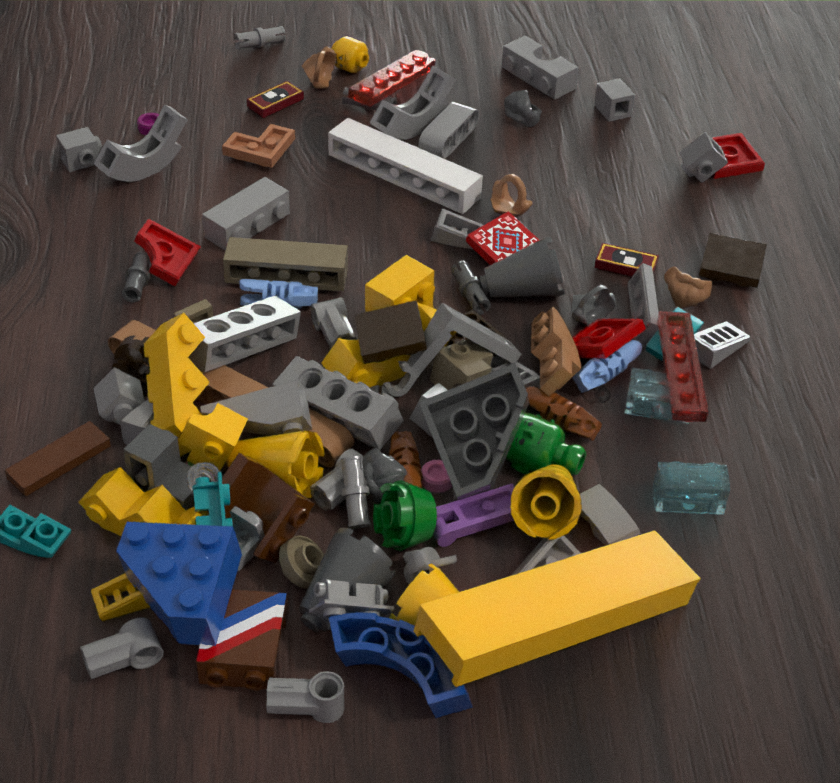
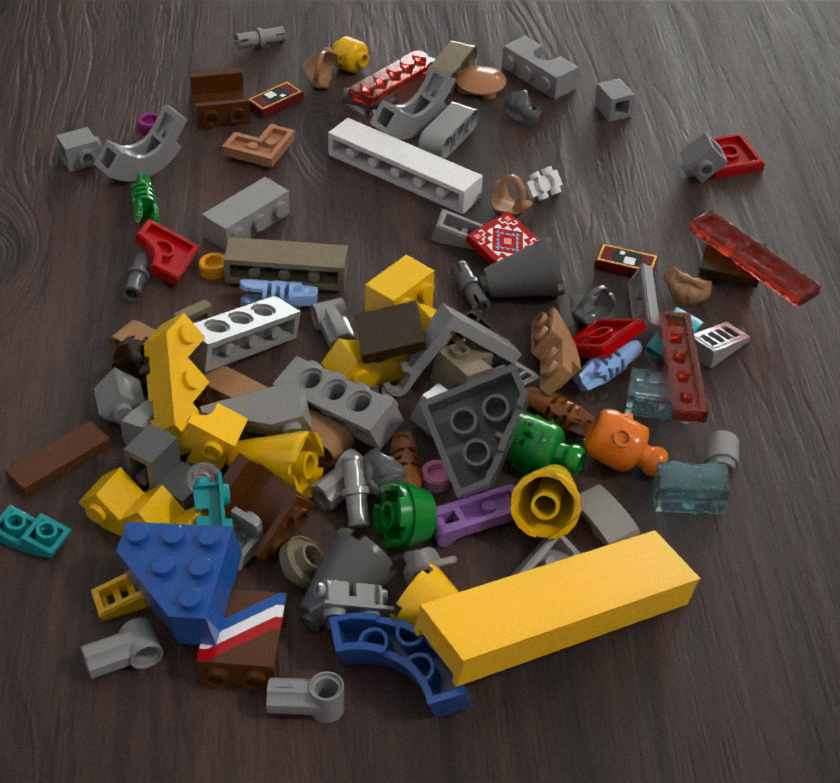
(144, 199): none -> green hinge
(212, 266): none -> light orange tile
(219, 97): none -> reddish brown panel
(455, 58): none -> dark tan beam
(481, 81): none -> nougat dish
(540, 185): none -> white piece
(622, 443): none -> orange piece
(723, 449): none -> light grey brick
(755, 258): none -> clear red plate

